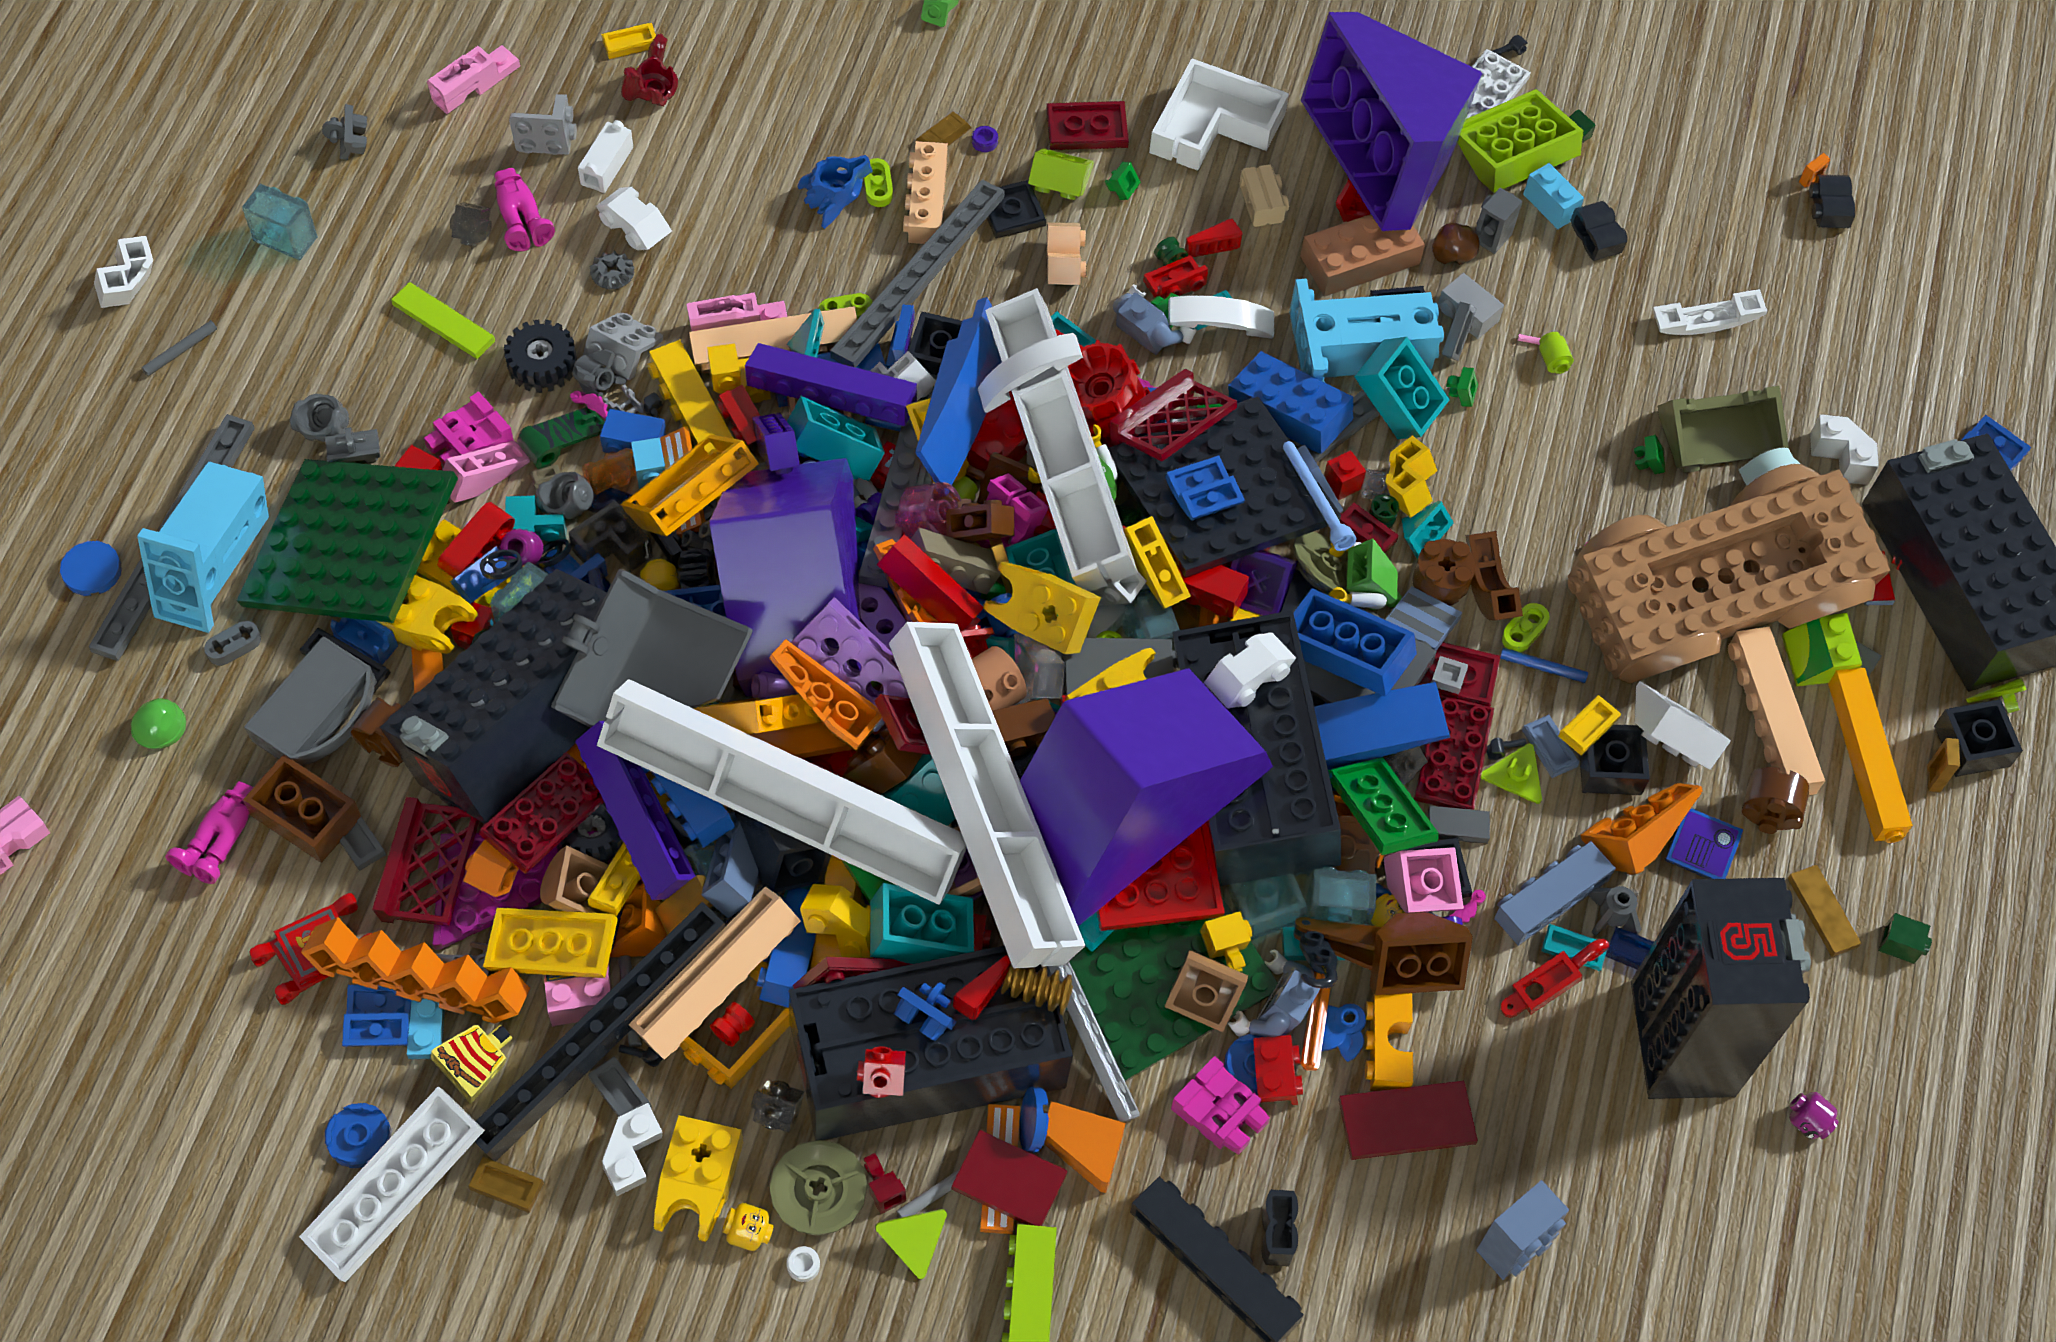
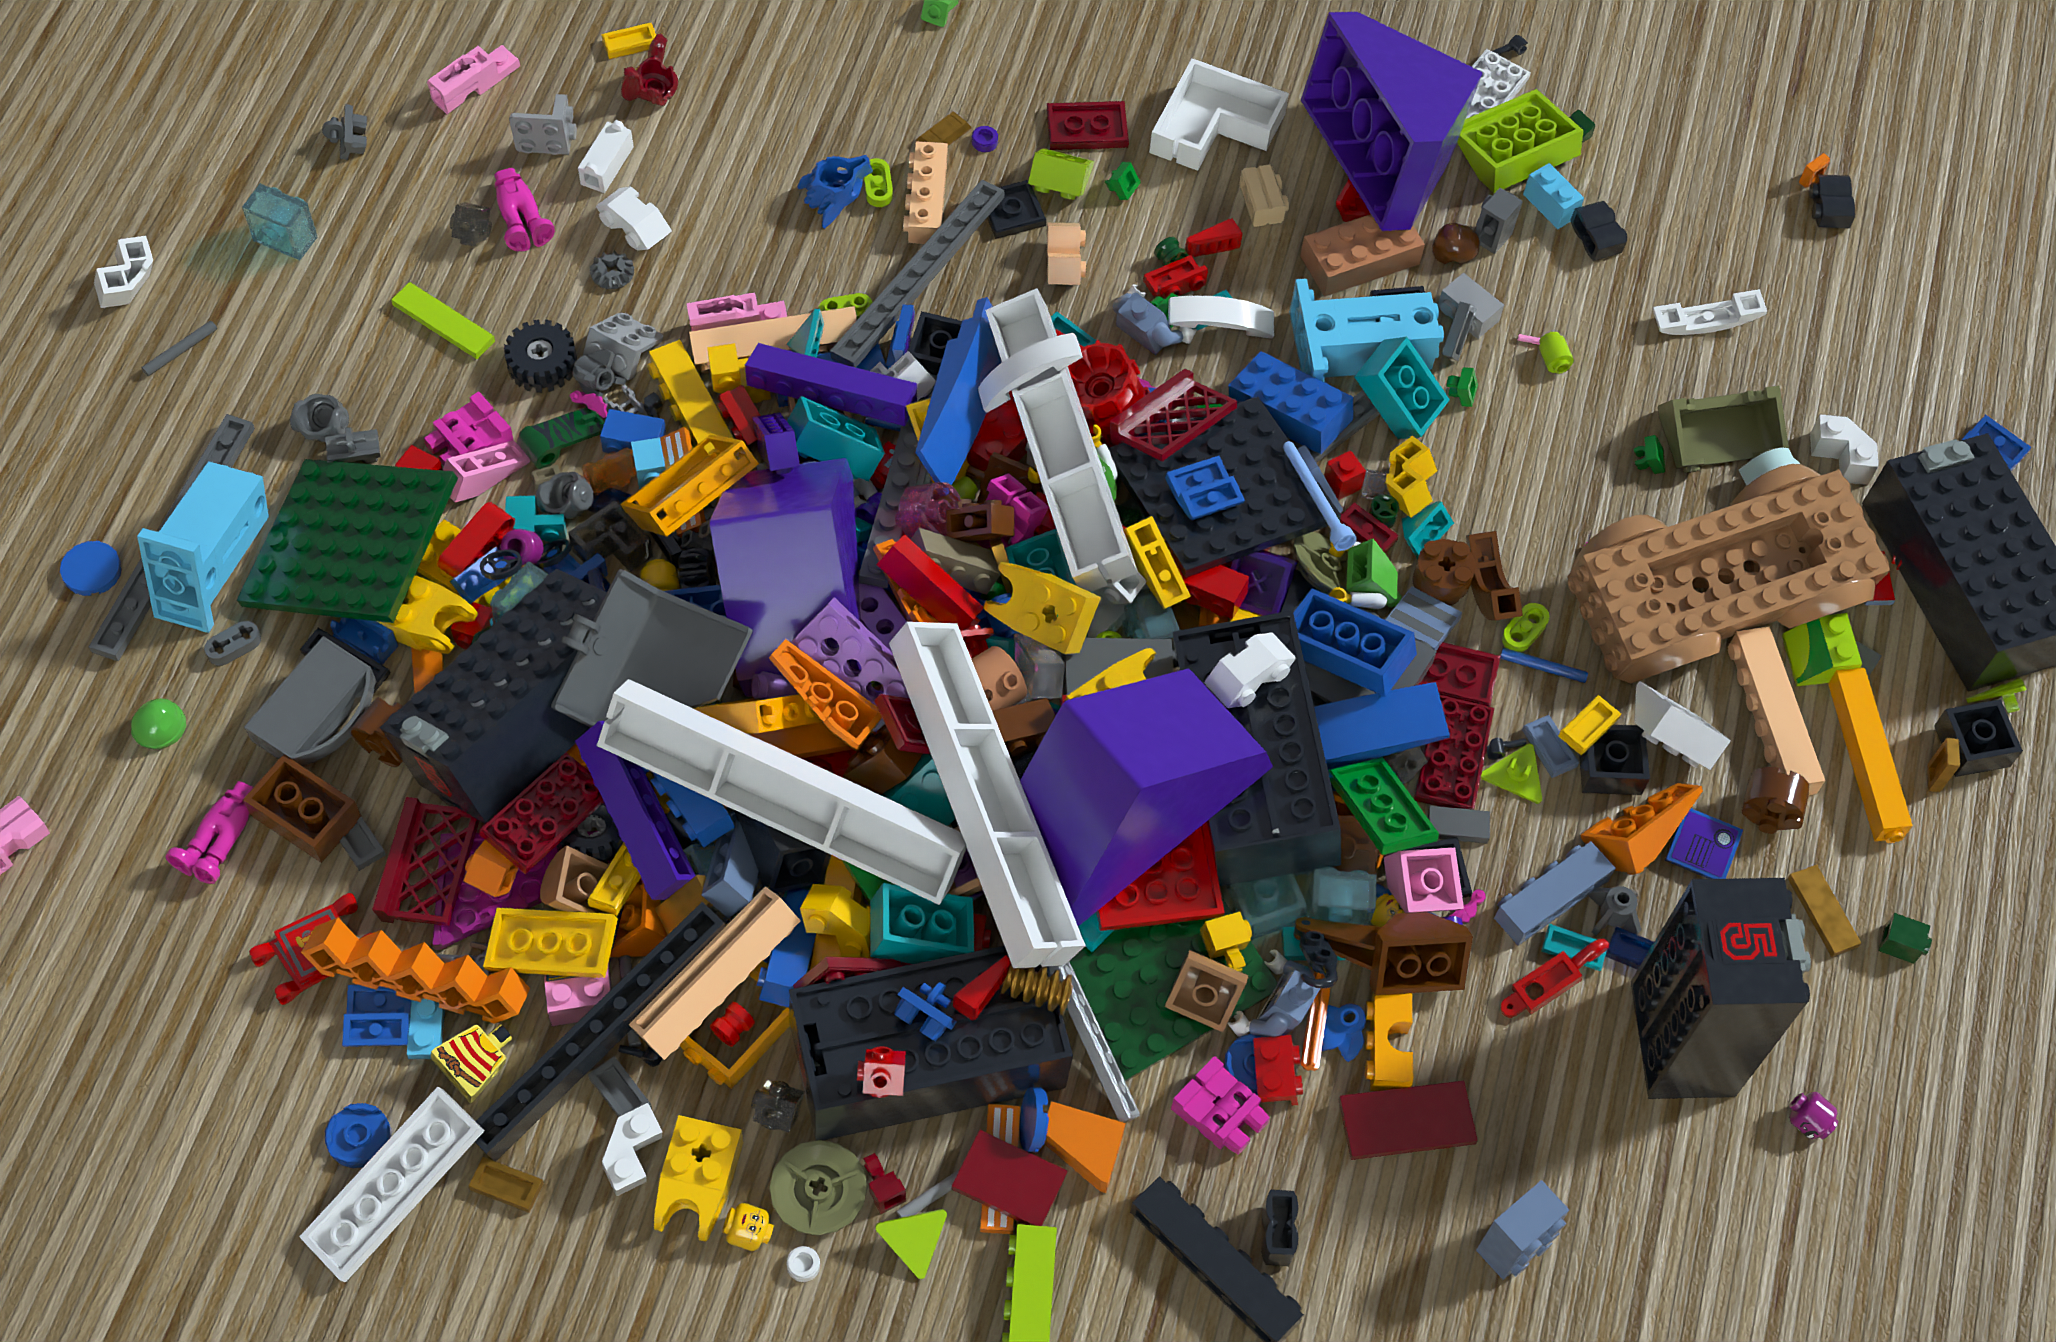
(1449, 674): light grey plate -> none

